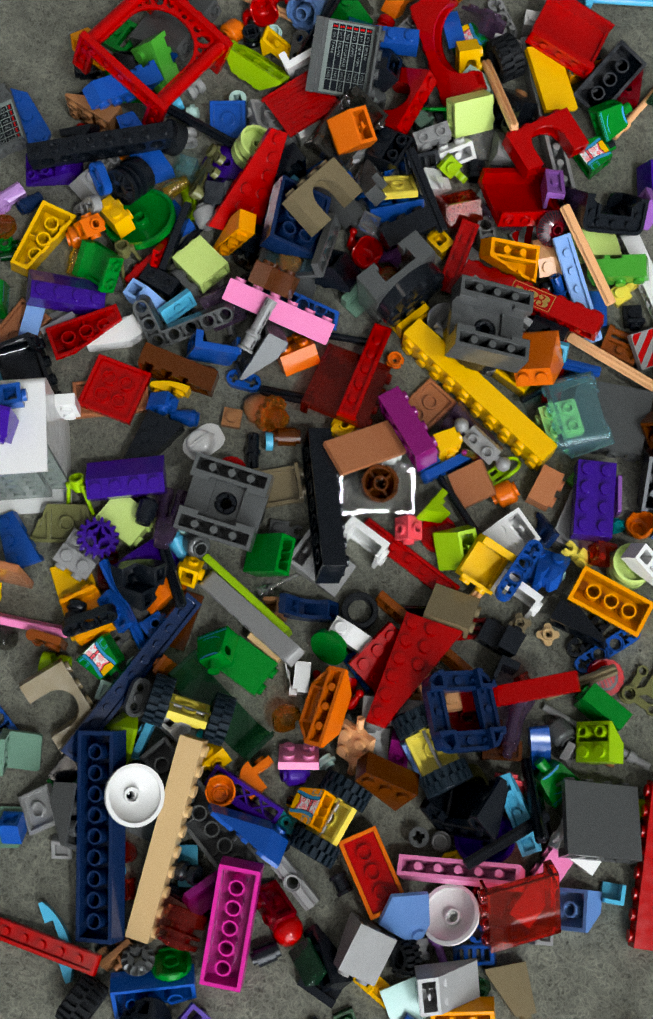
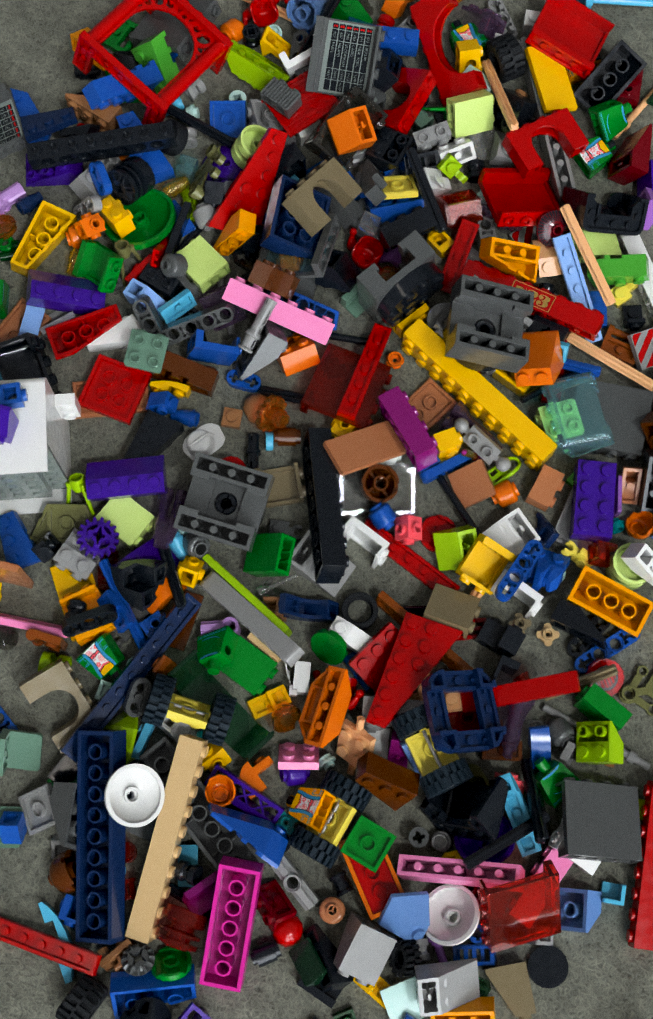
(46, 123): none -> dark blue wing
(46, 547): none -> black brick
(63, 872): none -> reddish brown cylinder
(68, 910): none -> blue bracket
(146, 351): none -> sand green bracket
(146, 511): black brick -> none
(174, 265): none -> dark grey head
(208, 626): none -> lavender piece
(268, 702): none -> yellow slope
(281, 97): none -> dark grey brick
(324, 912): none -> nougat head
(368, 843): none -> green plate
(382, 516): none -> blue head
(434, 510): lime slope -> none
(453, 30): blue slope -> none
(547, 966): none -> black tile
(552, 186): medium lavender panel -> none
(558, 285): blue axle -> none
(631, 484): none -> nougat slope
(632, 157): none -> dark red slope

